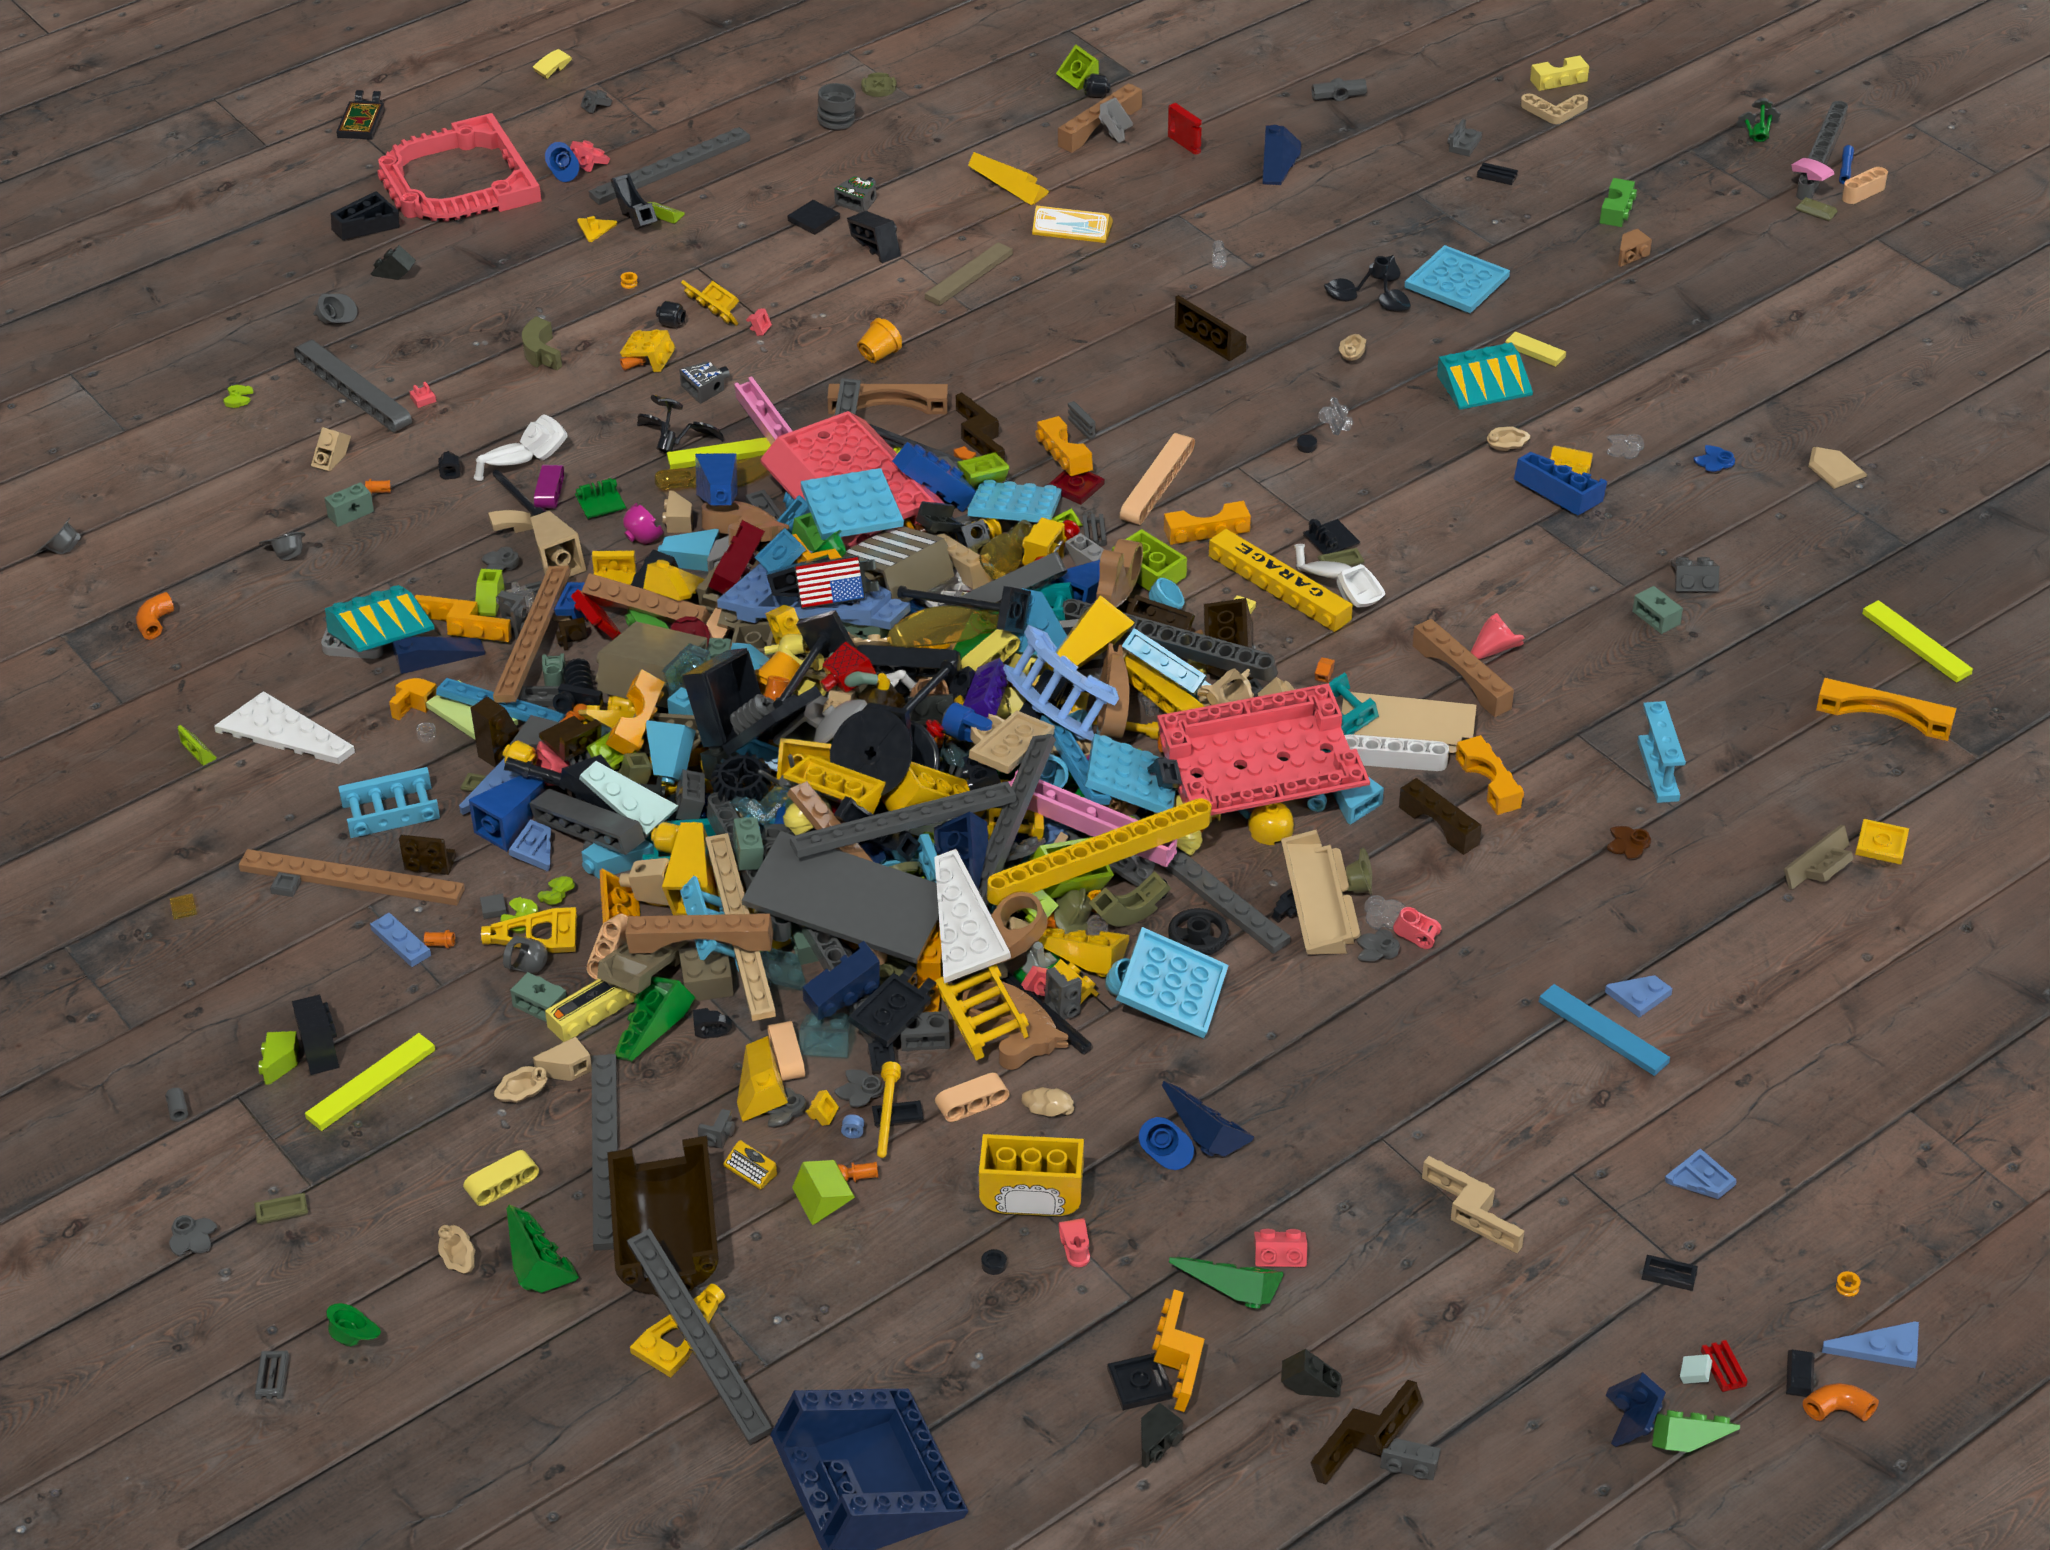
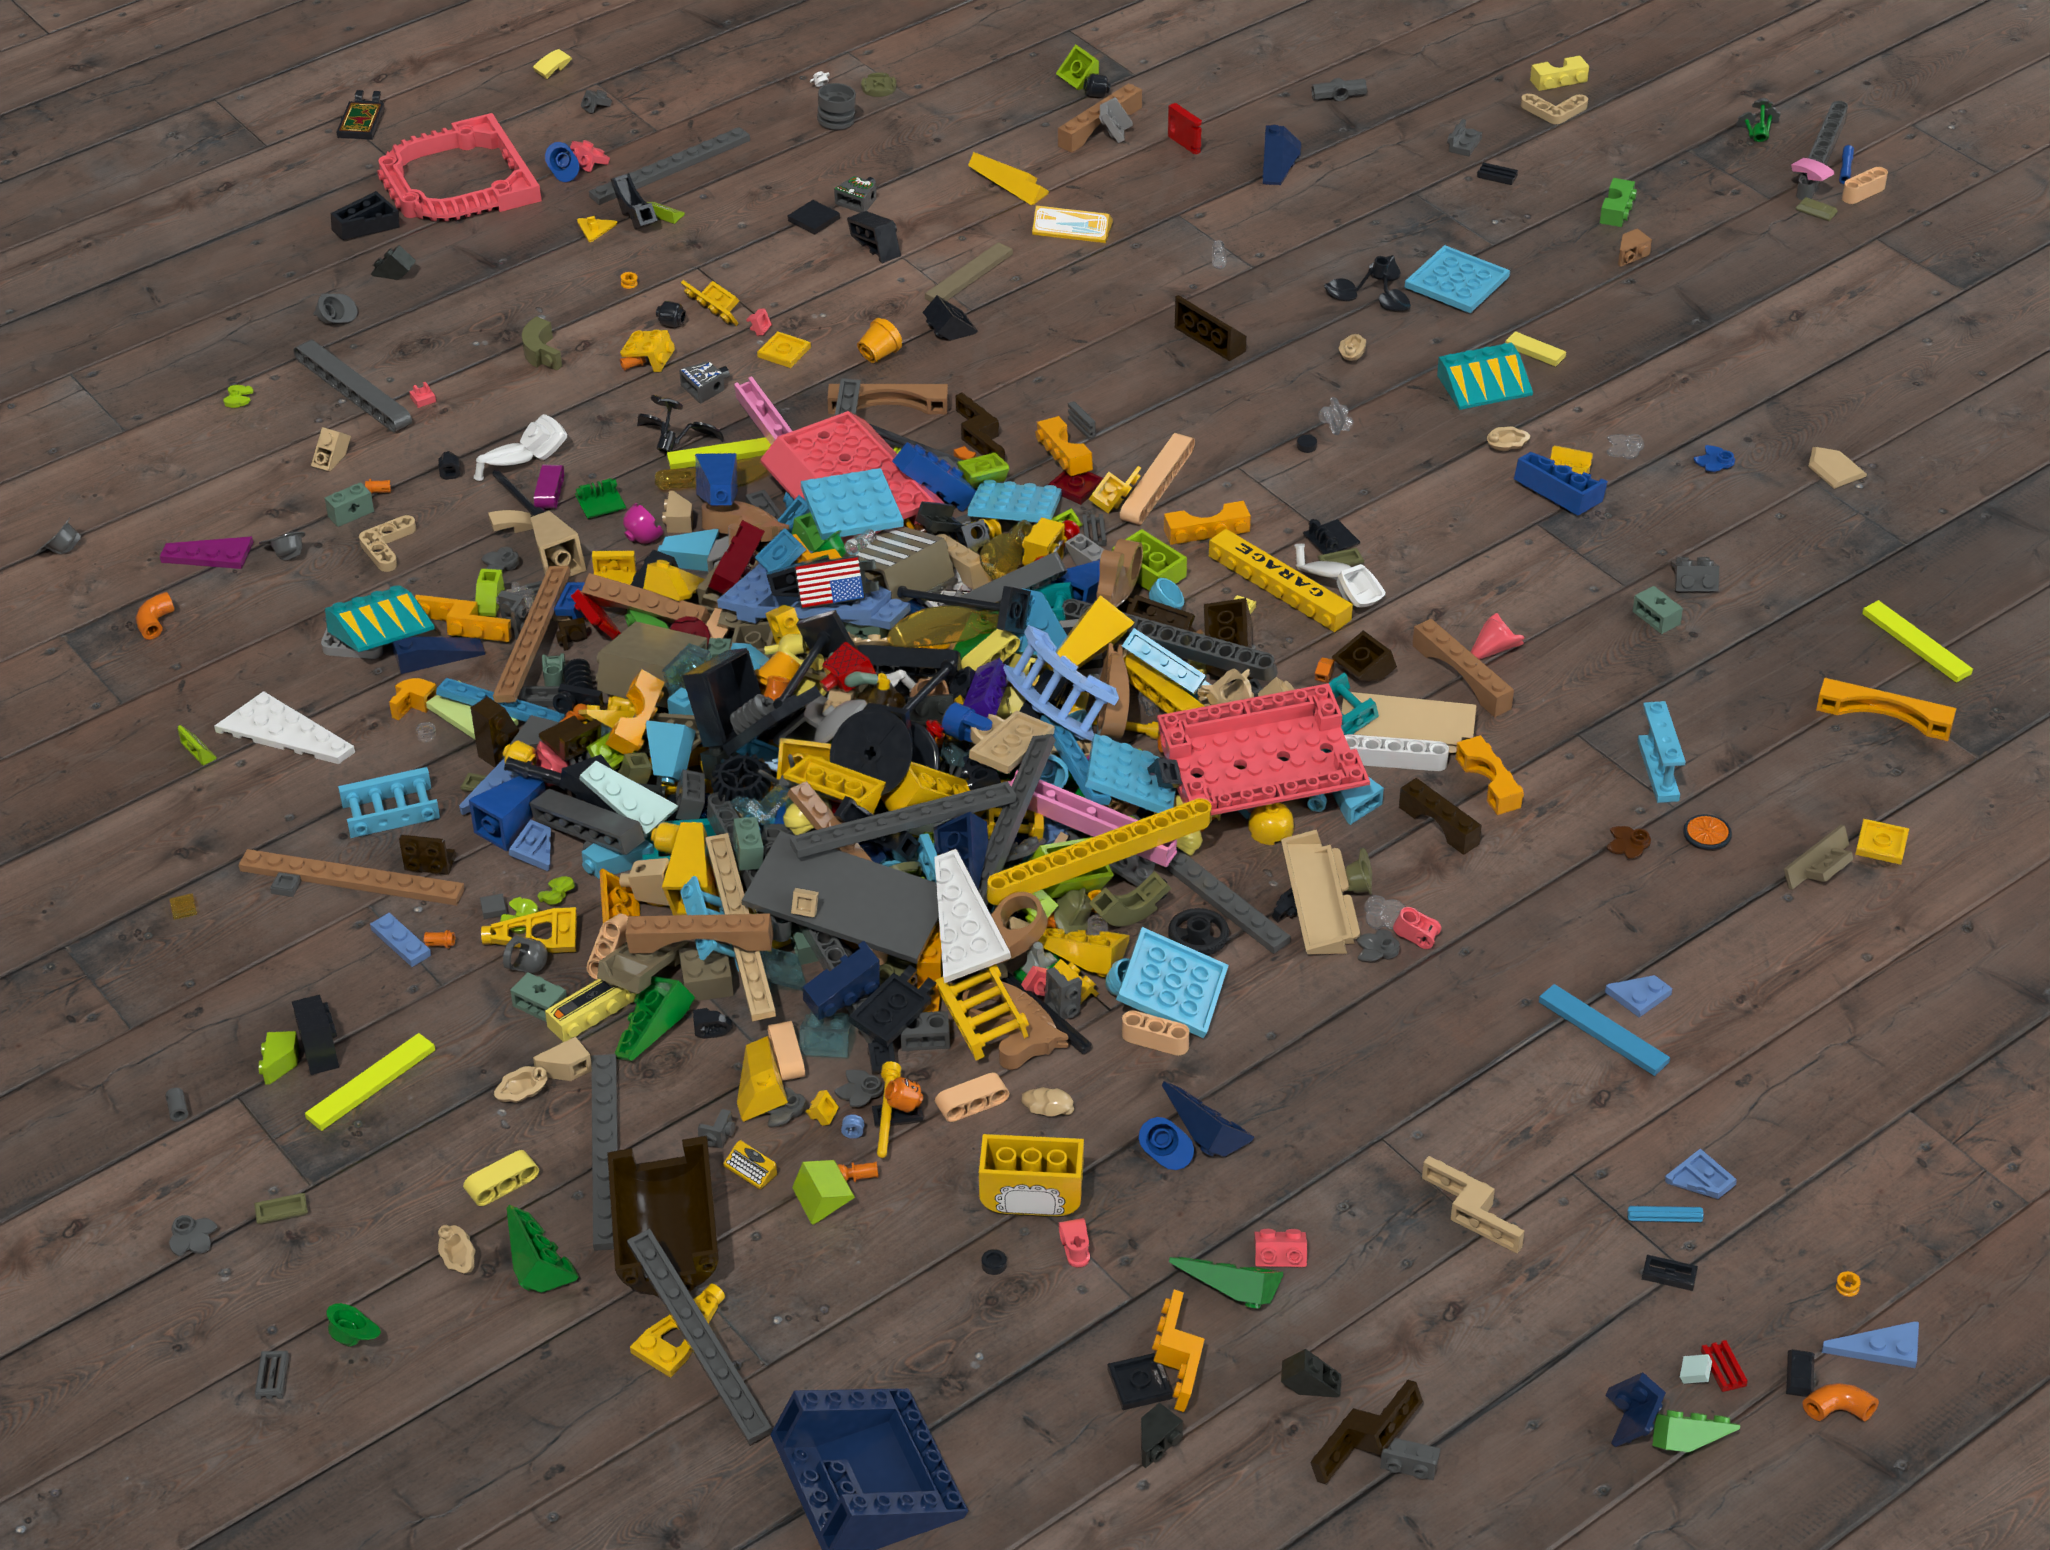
(211, 553): none -> magenta wing
(400, 528): none -> tan beam
(783, 349): none -> yellow tile
(804, 902): none -> tan tile
(820, 79): none -> white plate
(859, 542): none -> clear pin
(903, 1094): none -> orange head
(948, 320): none -> black slope
(1111, 489): none -> yellow bracket
(1155, 1032): none -> light nougat beam
(1366, 658): none -> dark brown slope
(1665, 1213): none -> dark azure axle
(1707, 831): none -> orange wheel

